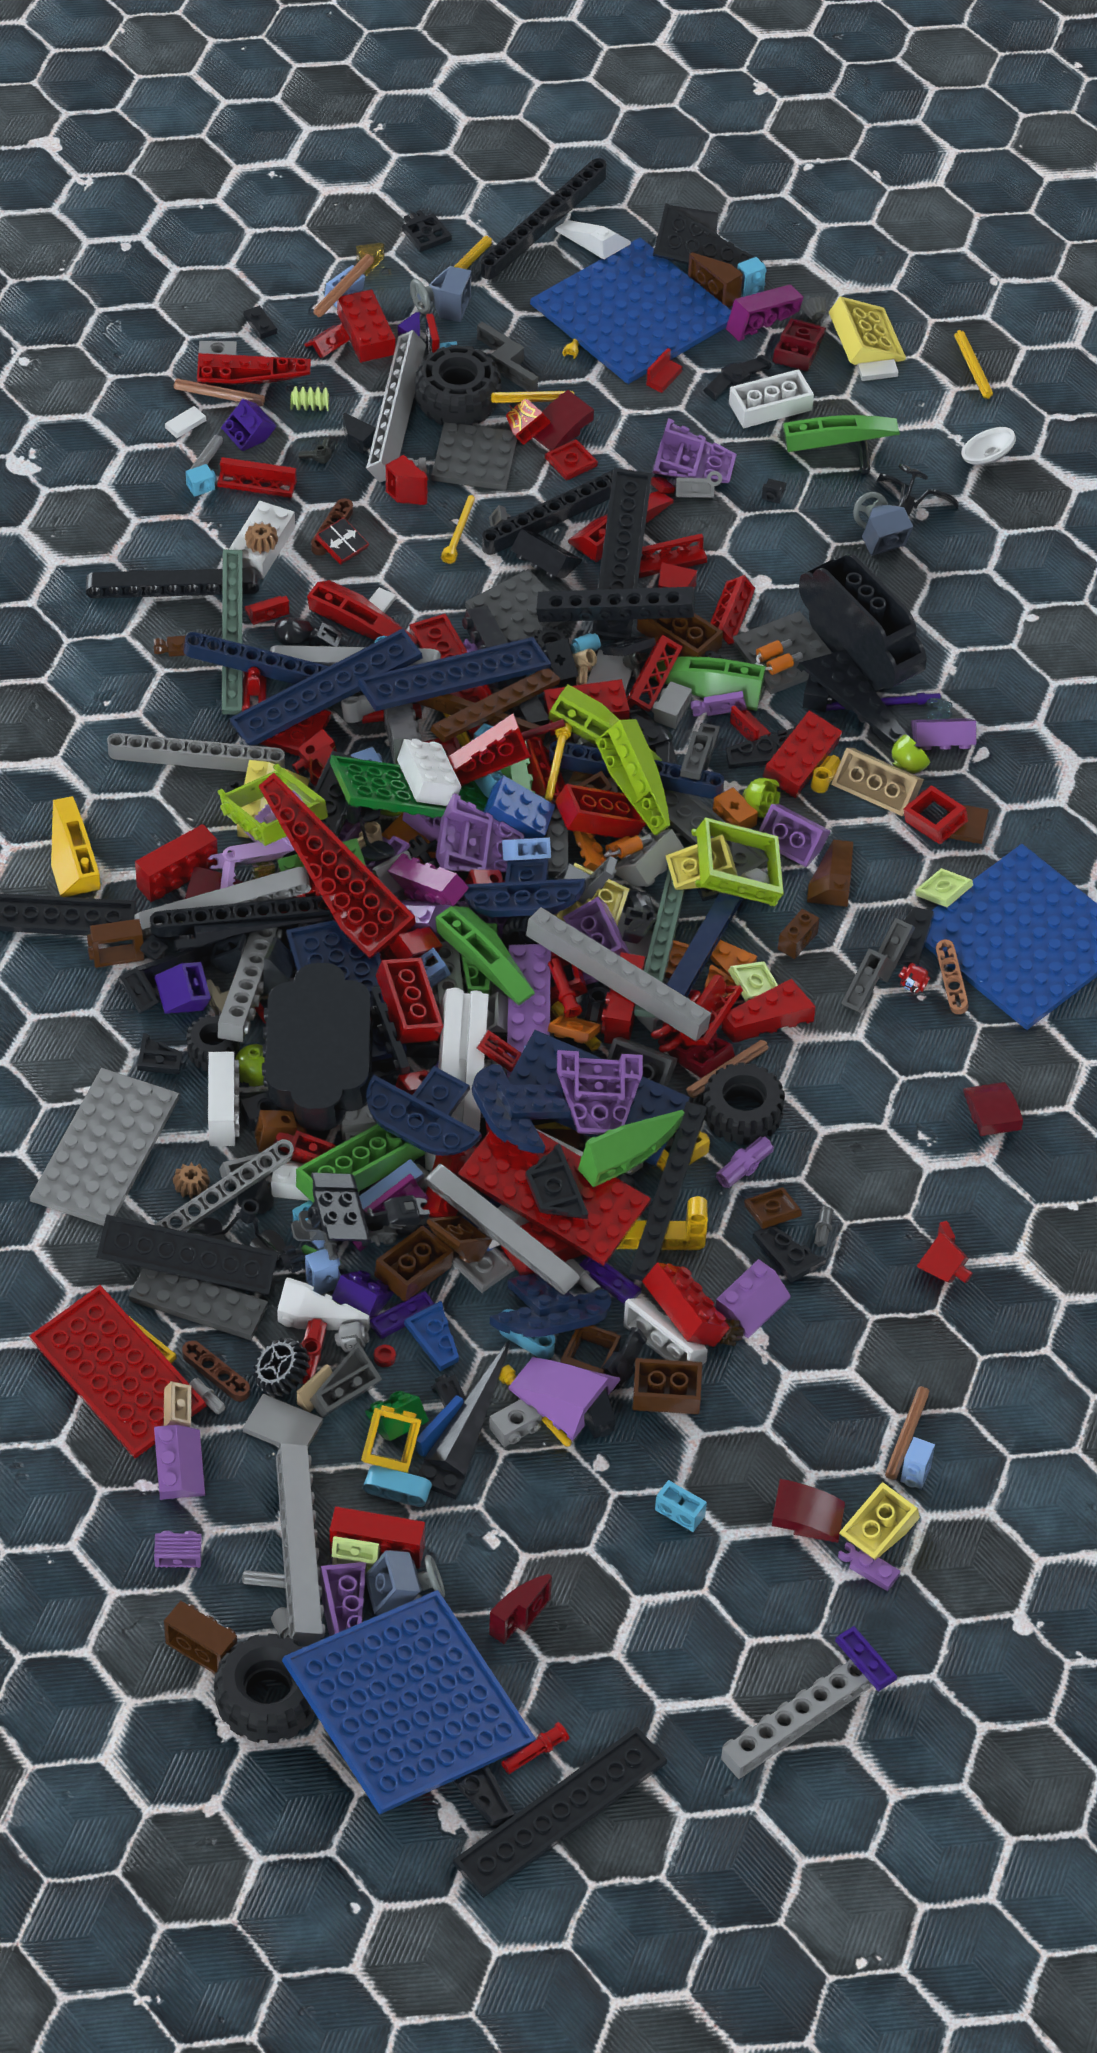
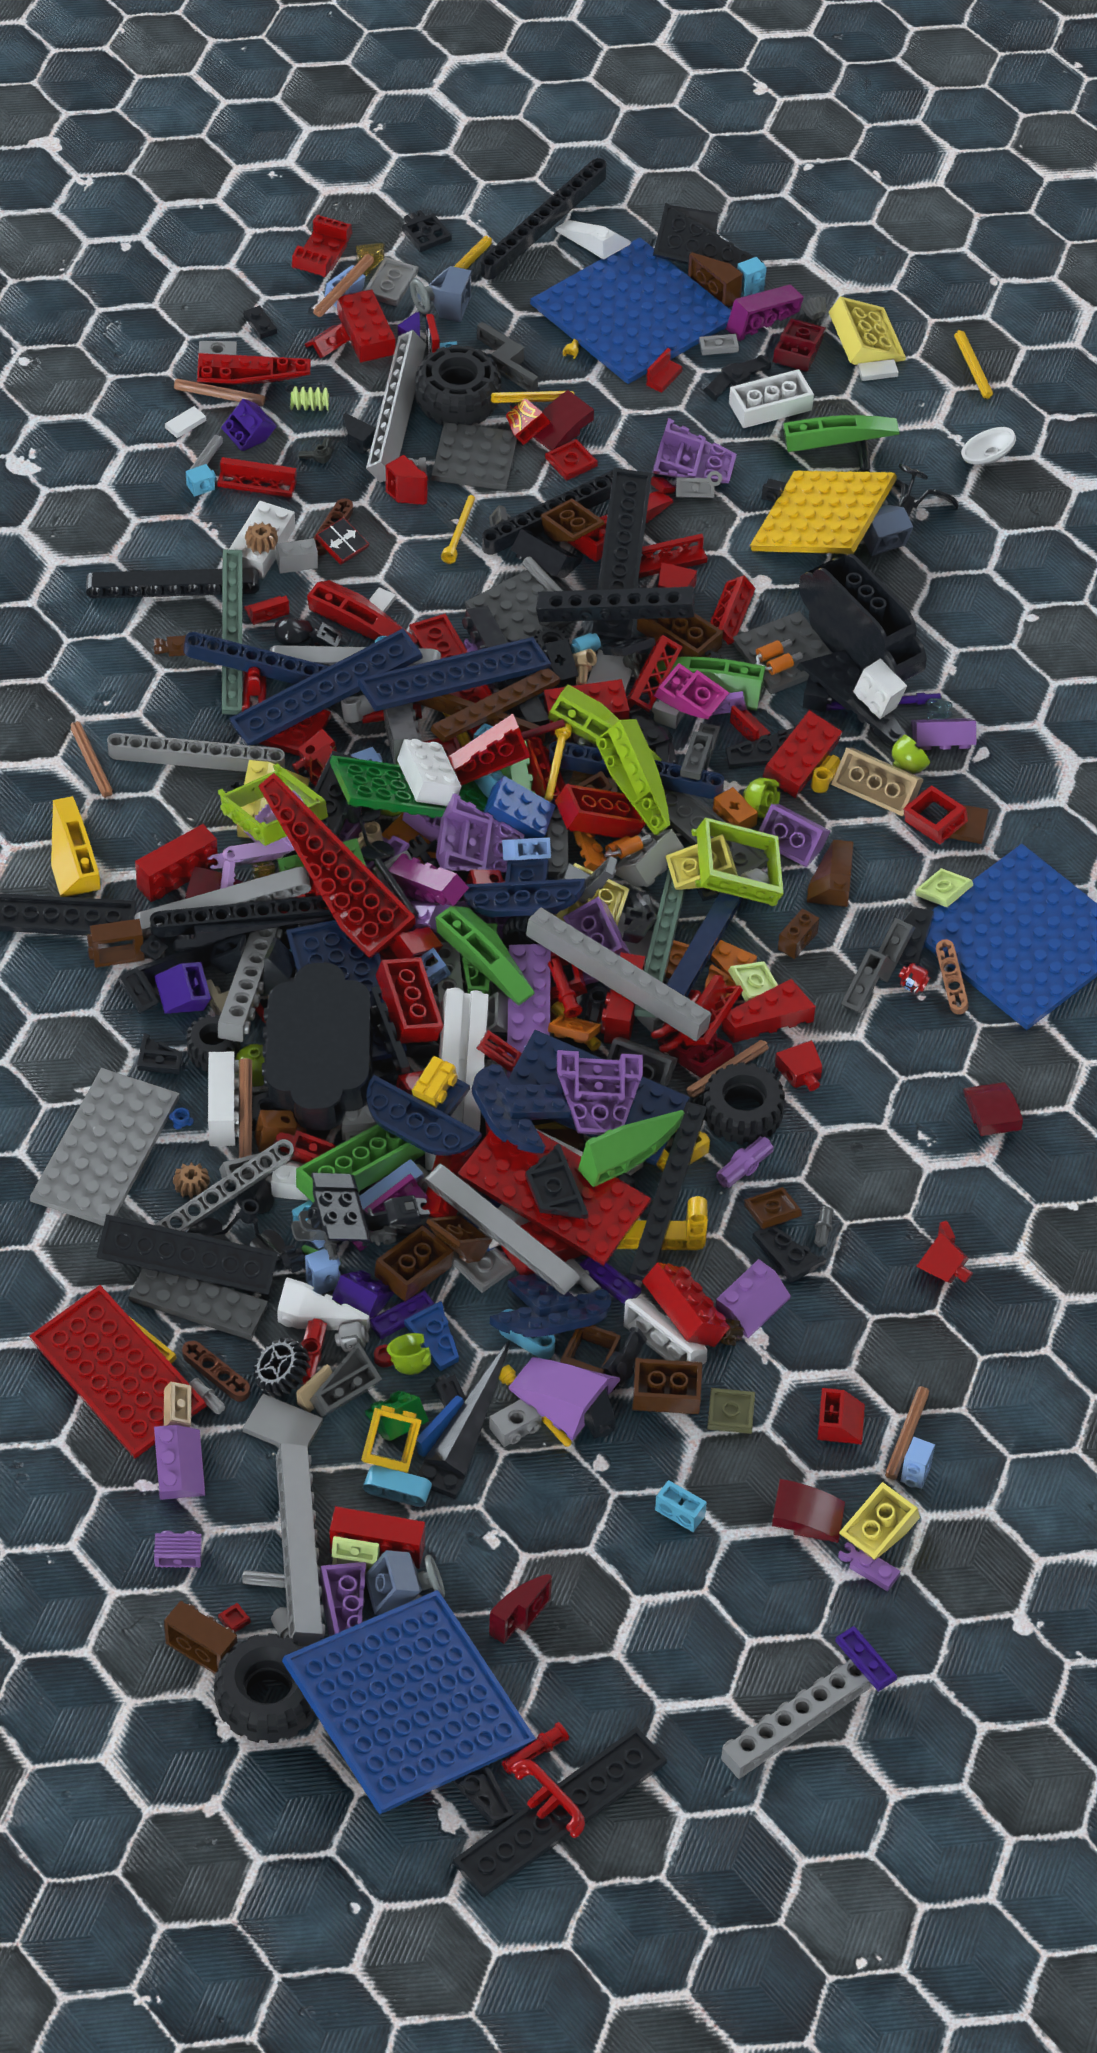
(91, 759): none -> nougat axle
(181, 1113): none -> blue plate
(234, 1618): none -> red tile
(245, 1107): none -> nougat axle
(296, 555): none -> light grey brick
(323, 246): none -> red plate
(392, 280): none -> light grey tile
(395, 886): none -> black bar
(408, 1354): none -> lime helmet
(435, 1082): none -> yellow brick
(528, 1767): none -> red piece
(540, 575): none -> light grey axle
(569, 521): none -> reddish brown slope
(691, 692): none -> dark pink slope
(718, 344): none -> light grey plate
(731, 1410): none -> olive tile
(800, 1065): none -> red torso
(823, 512): none -> yellow plate
(840, 1417): none -> red slope
(880, 688): none -> white brick

